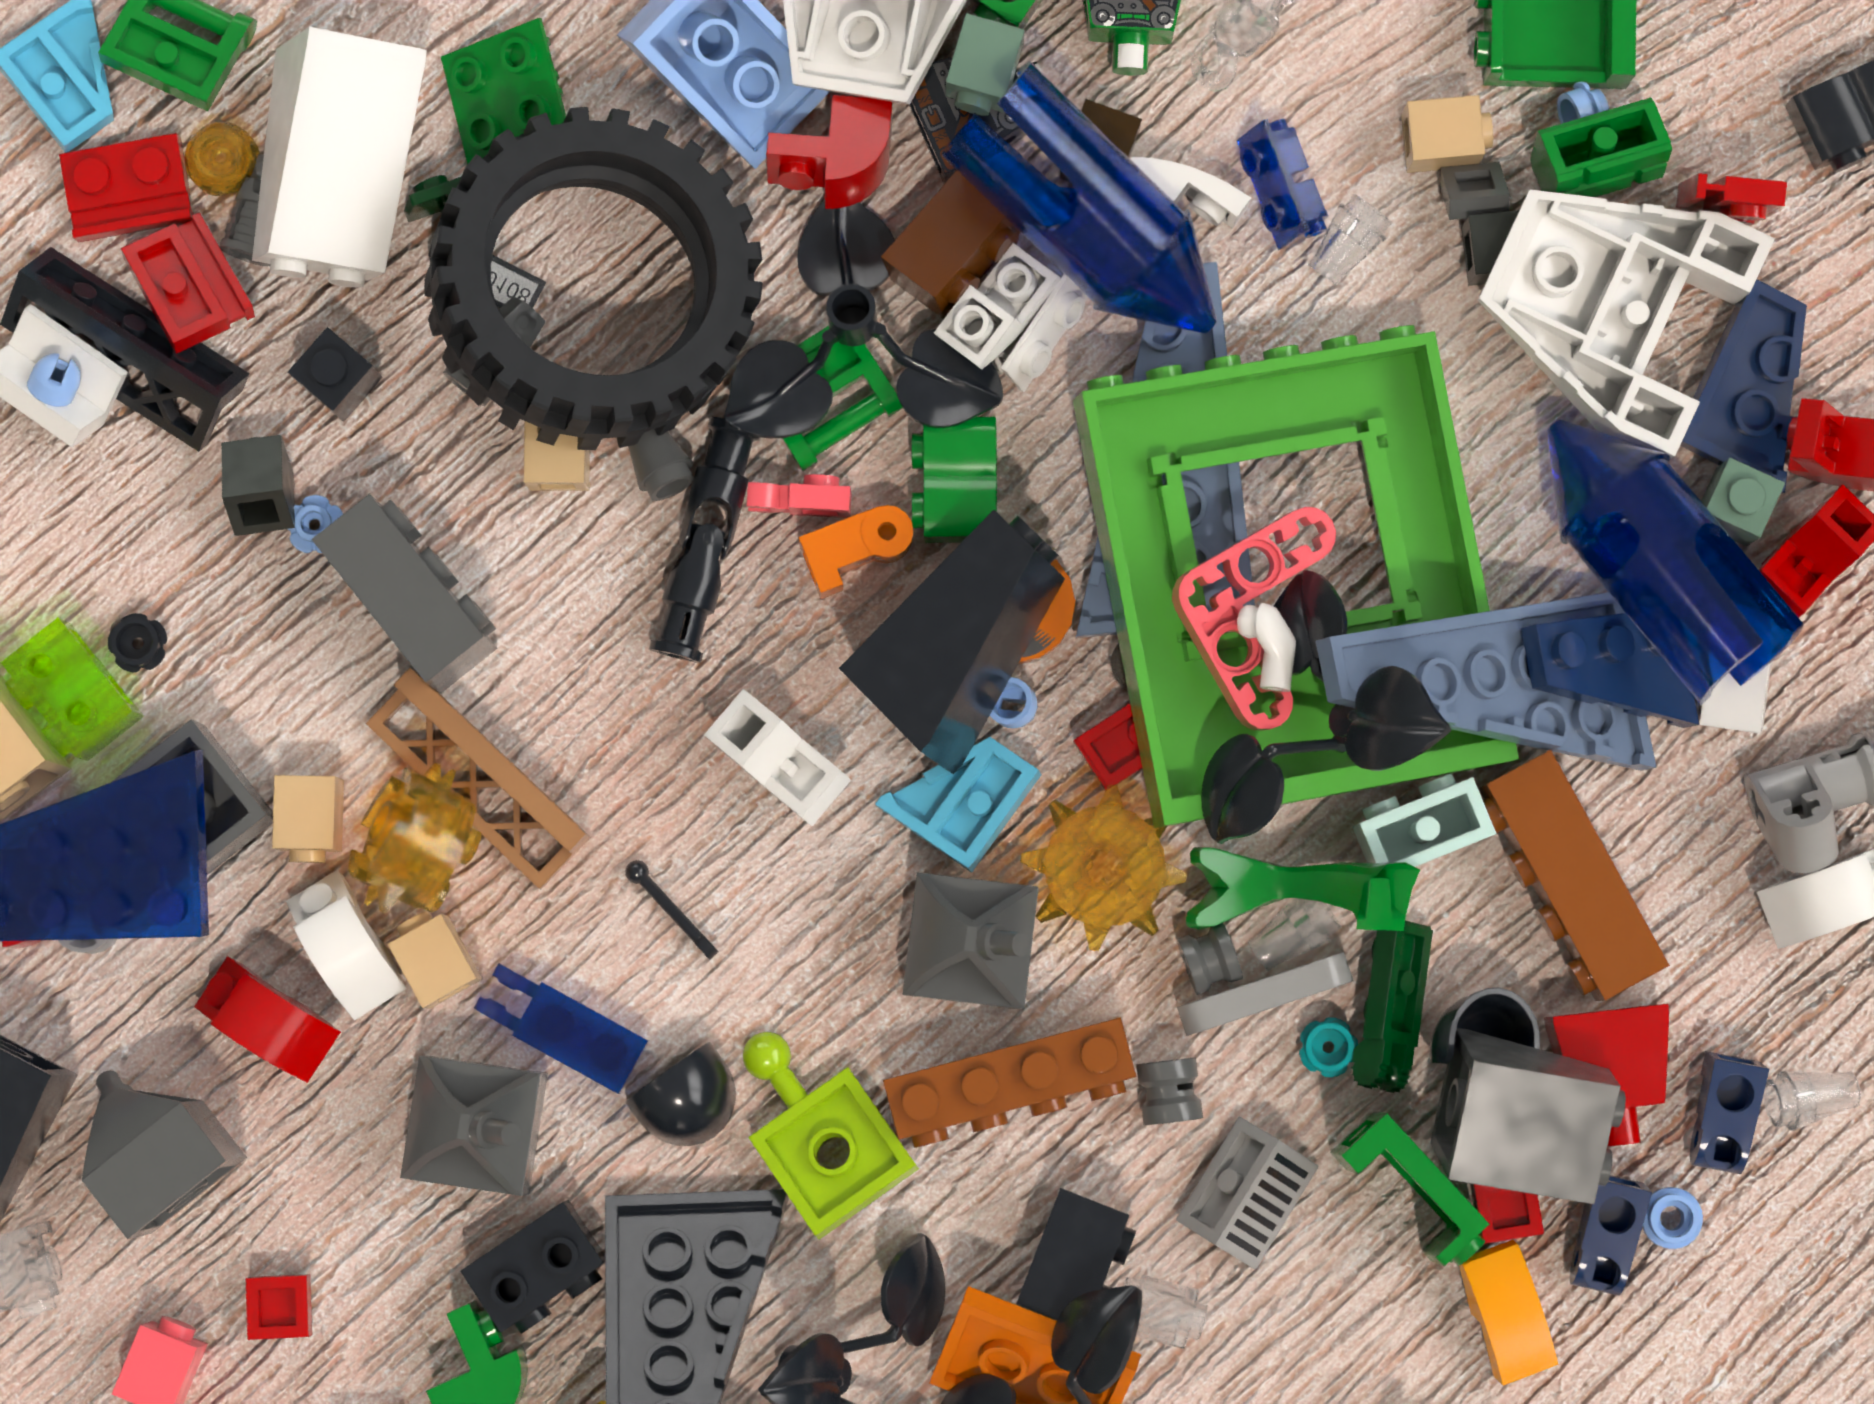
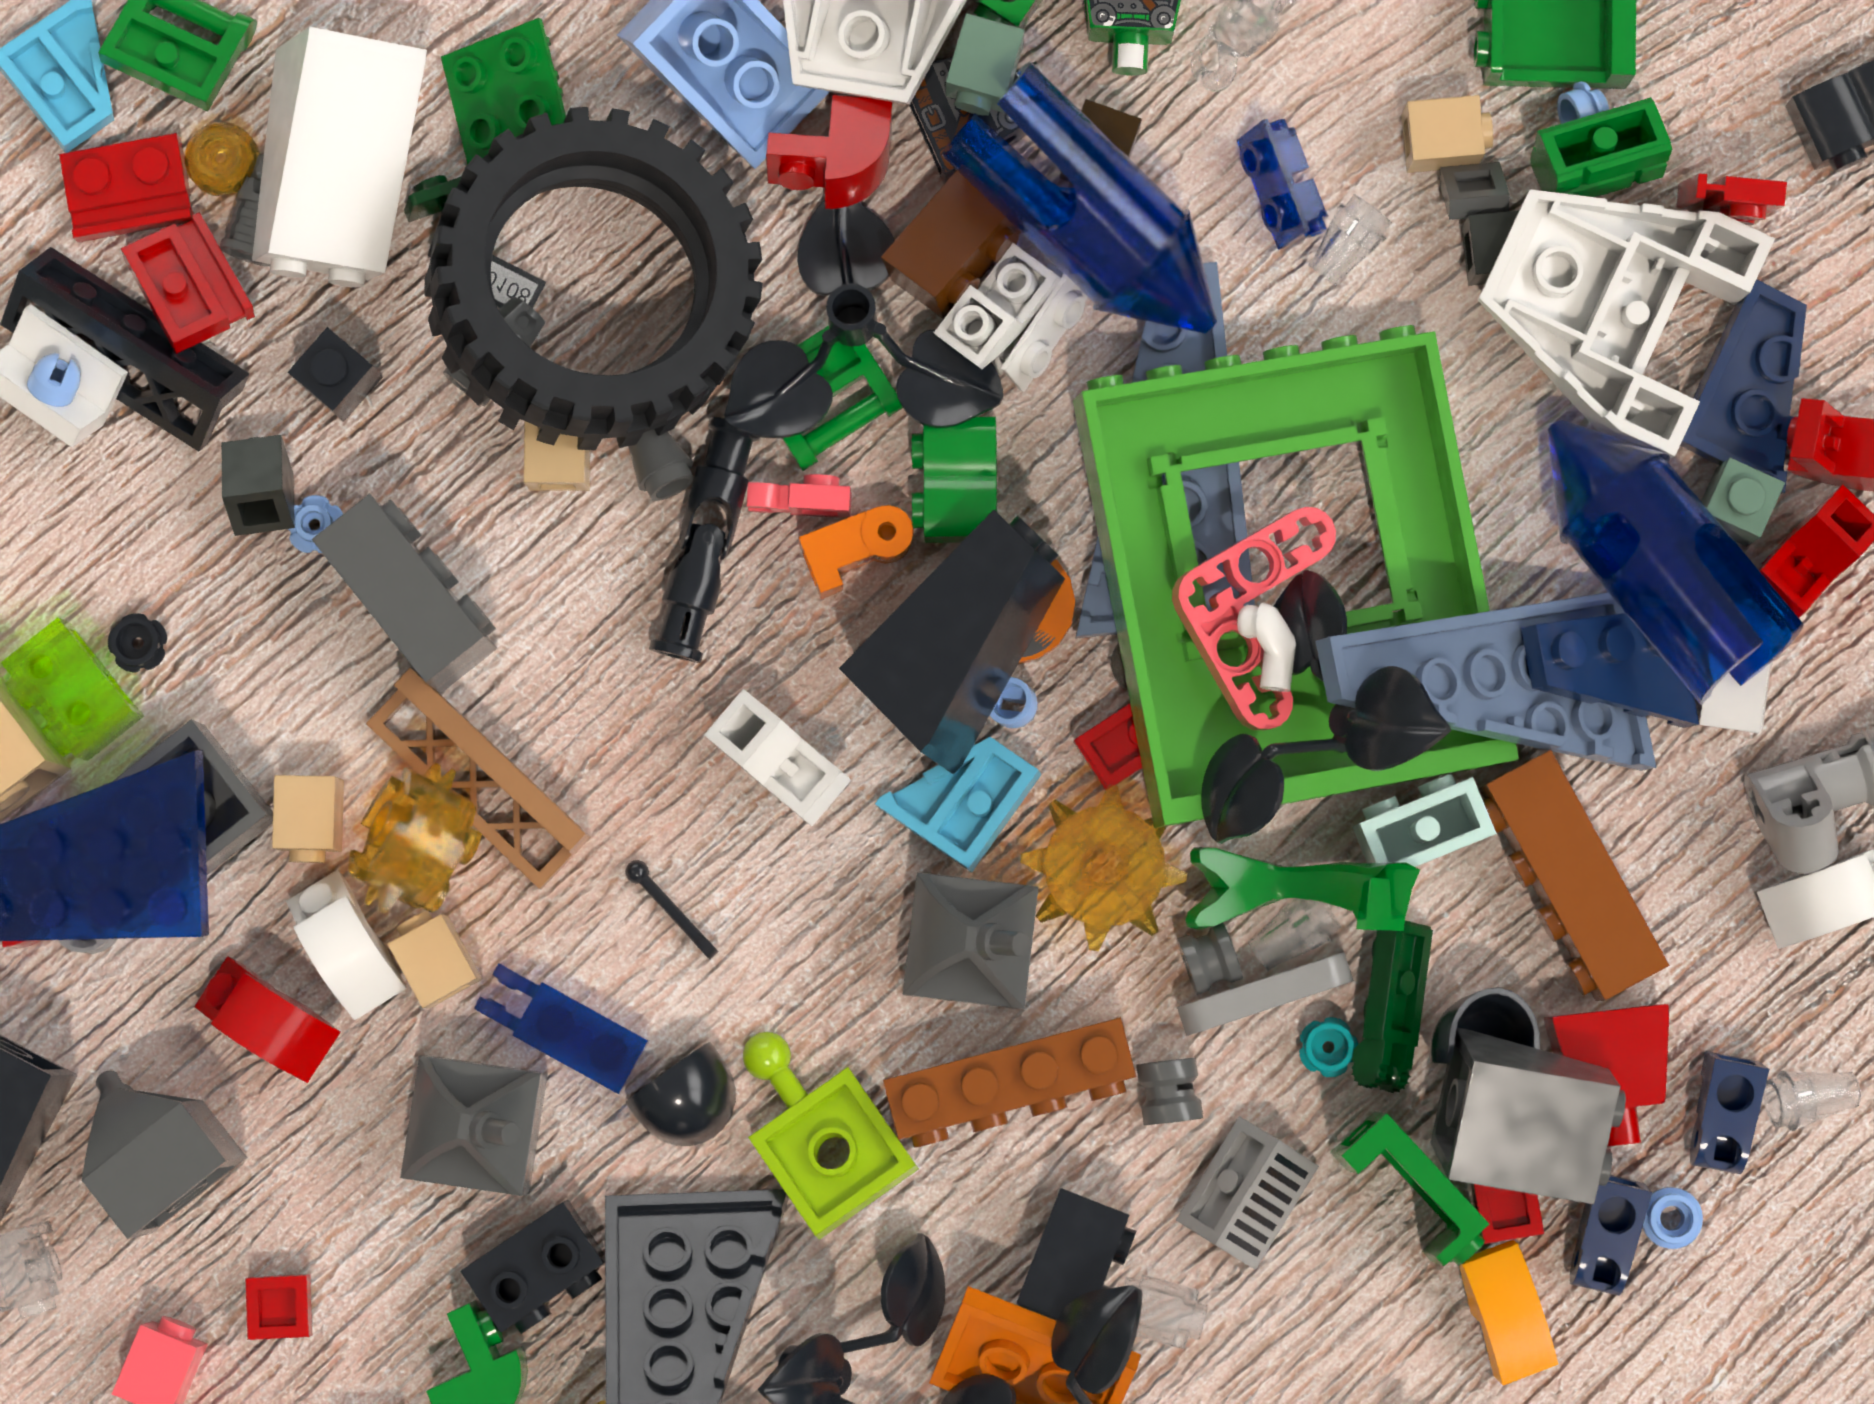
(1210, 196): white slope -> none

